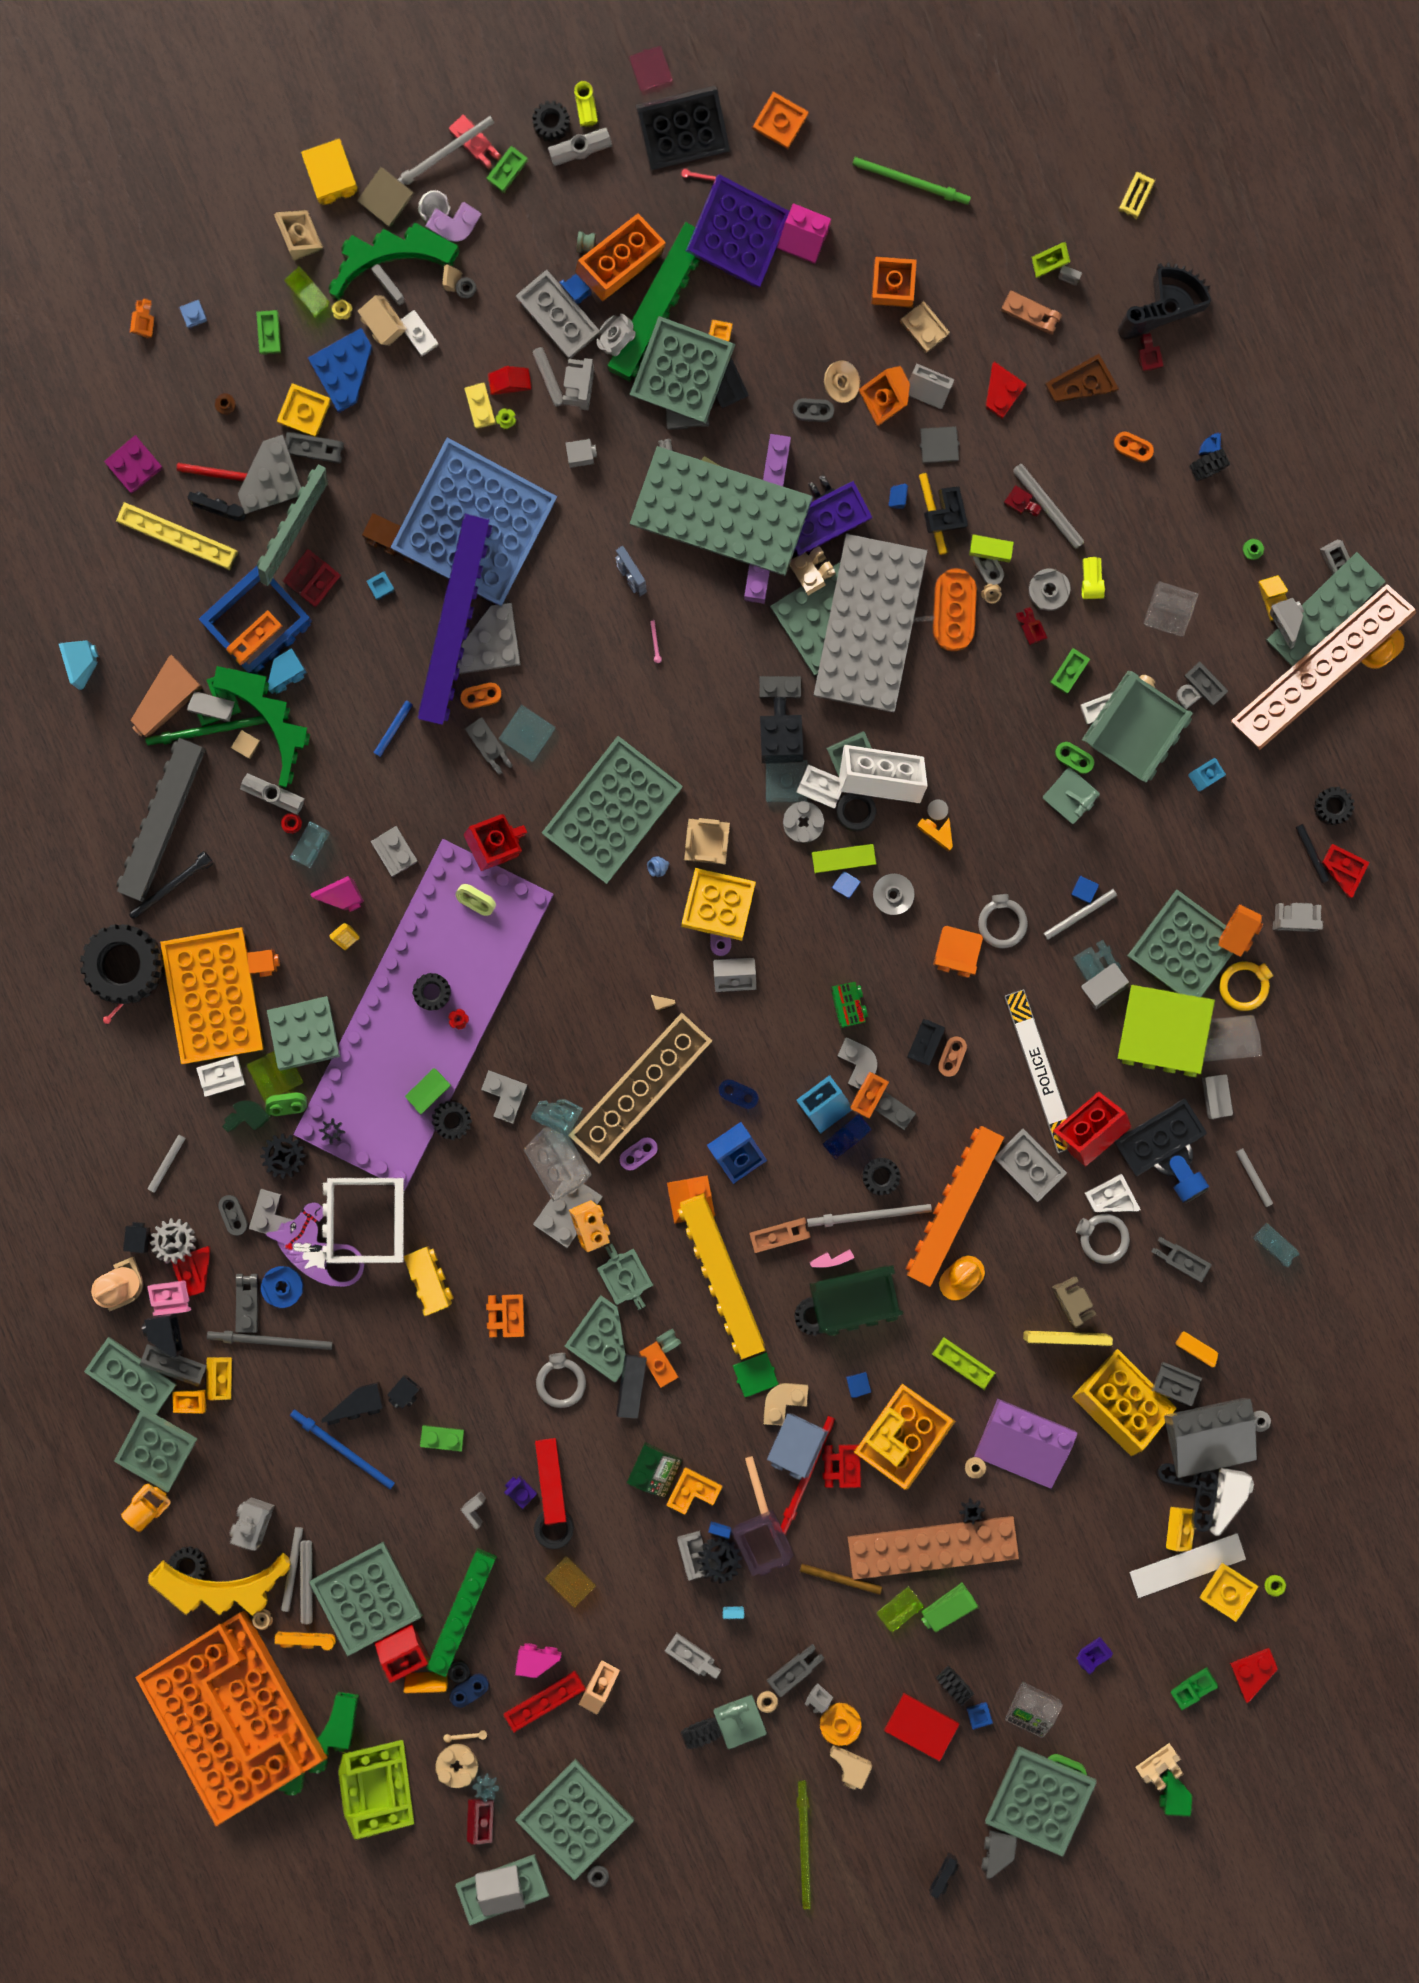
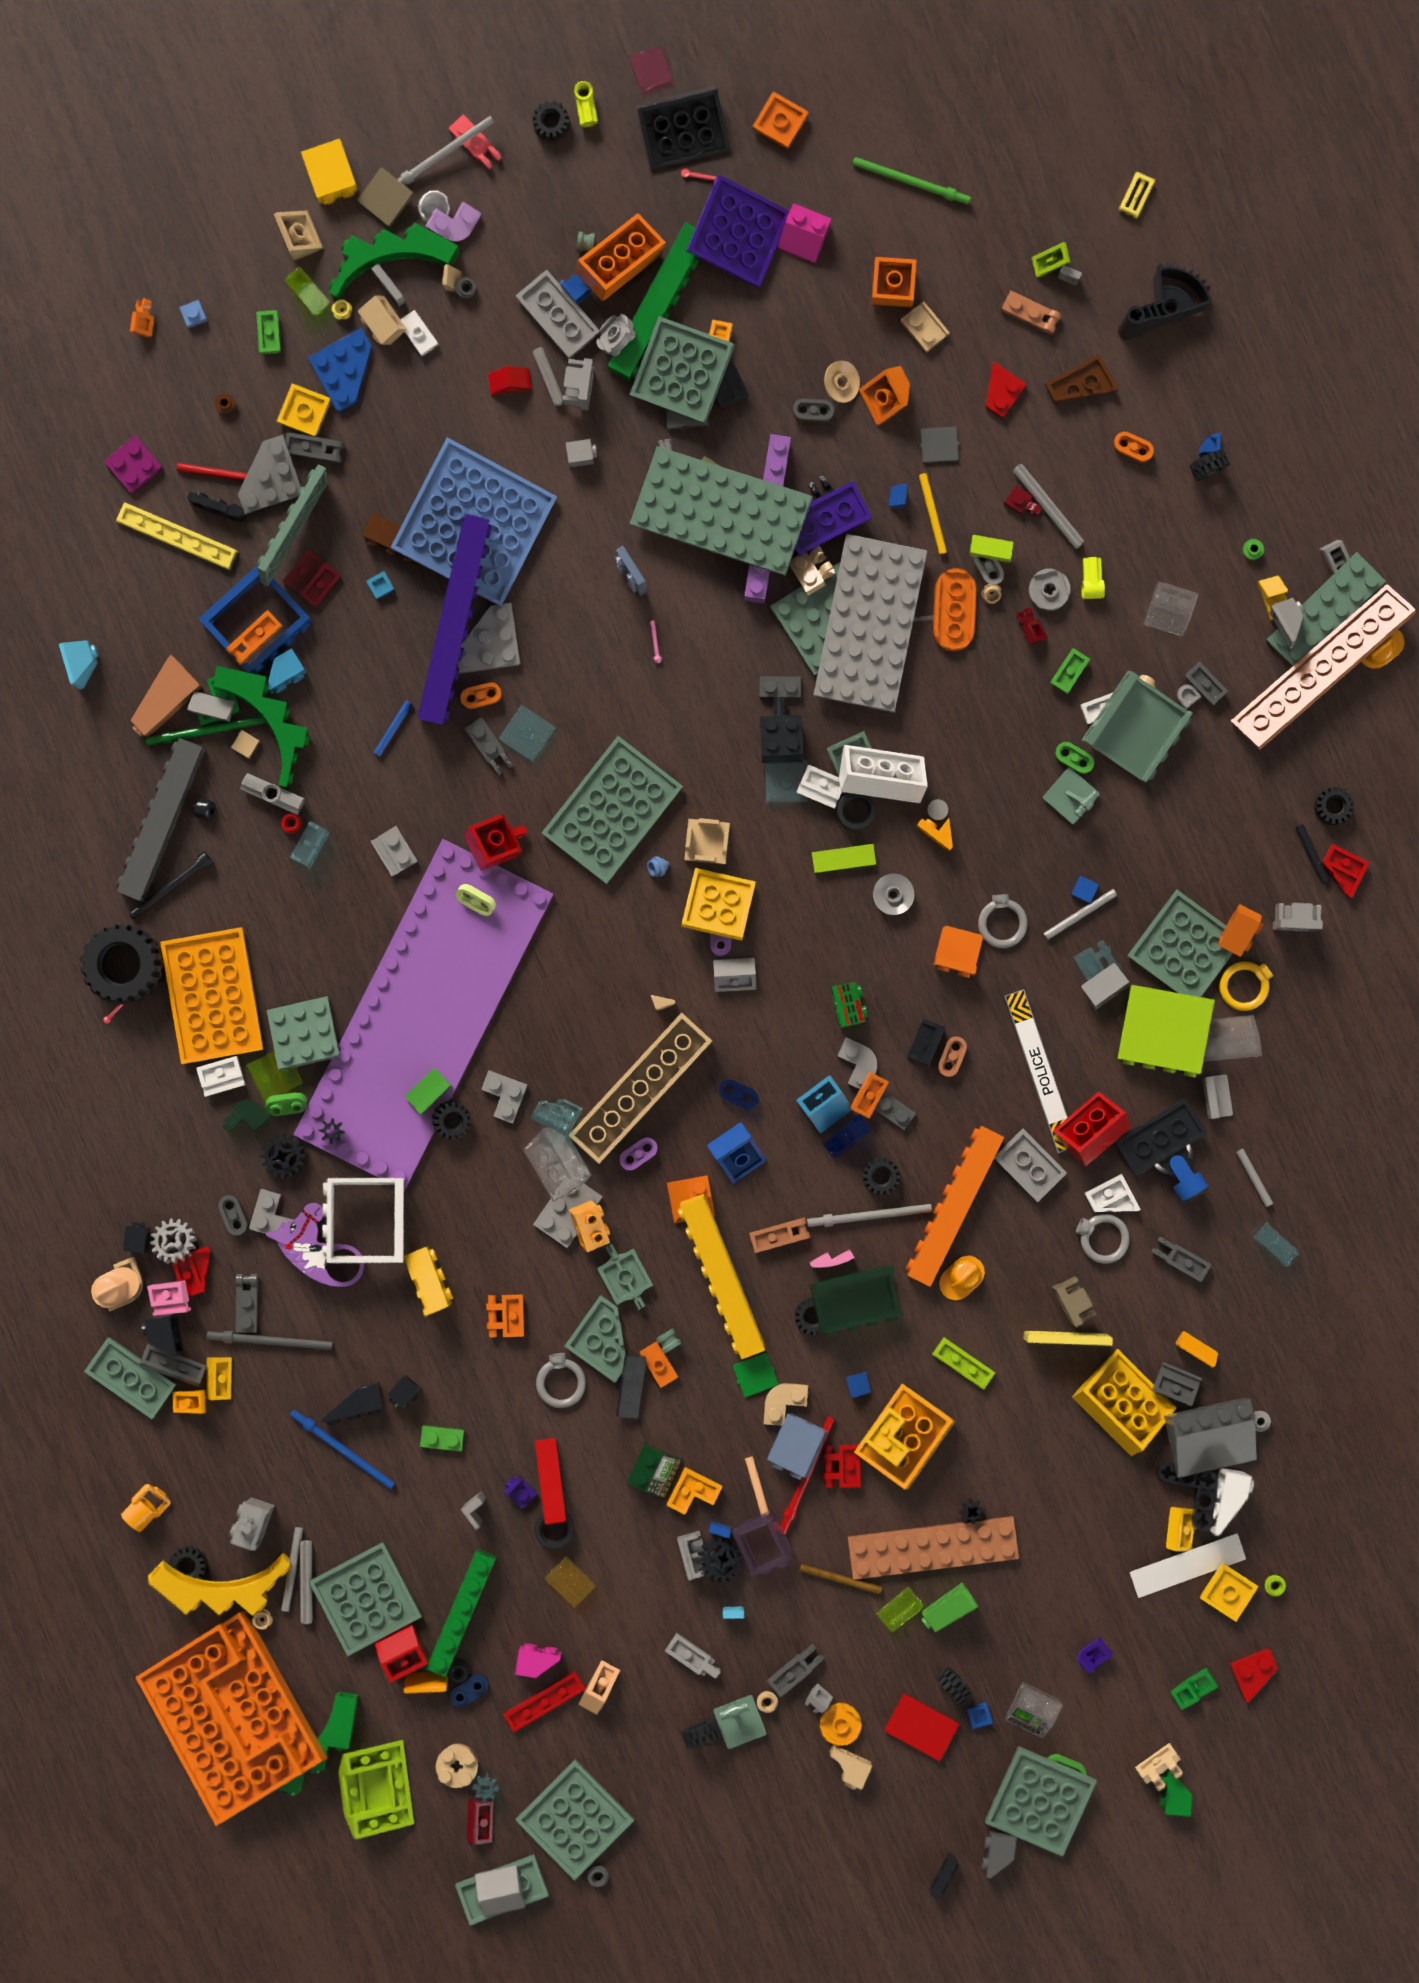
(155, 1450): sand green plate -> none
(166, 1163): light grey bar -> none
(204, 809): none -> black piece
(263, 962): orange brick -> none
(271, 1282): blue plate -> none
(306, 1640): light orange plate -> none
(340, 894): dark pink slope -> none
(344, 936): yellow slope -> none
(422, 982): black tyre -> none
(464, 1019): red plate -> none
(480, 405): light yellow plate -> none
(482, 1735): tan hinge -> none
(505, 424): lime plate -> none
(507, 169): bright green plate -> none
(593, 142): light grey piece -> none
(791, 822): light grey plate -> none
(803, 1804): clear neon green bar -> none
(846, 884): slope -> none
(929, 386): light grey panel -> none
(952, 514): black plate -> none
(972, 1461): tan plate -> none
(1025, 1443): medium lavender slope -> none
(1149, 356): dark red plate -> none
(1206, 774): dark azure slope -> none

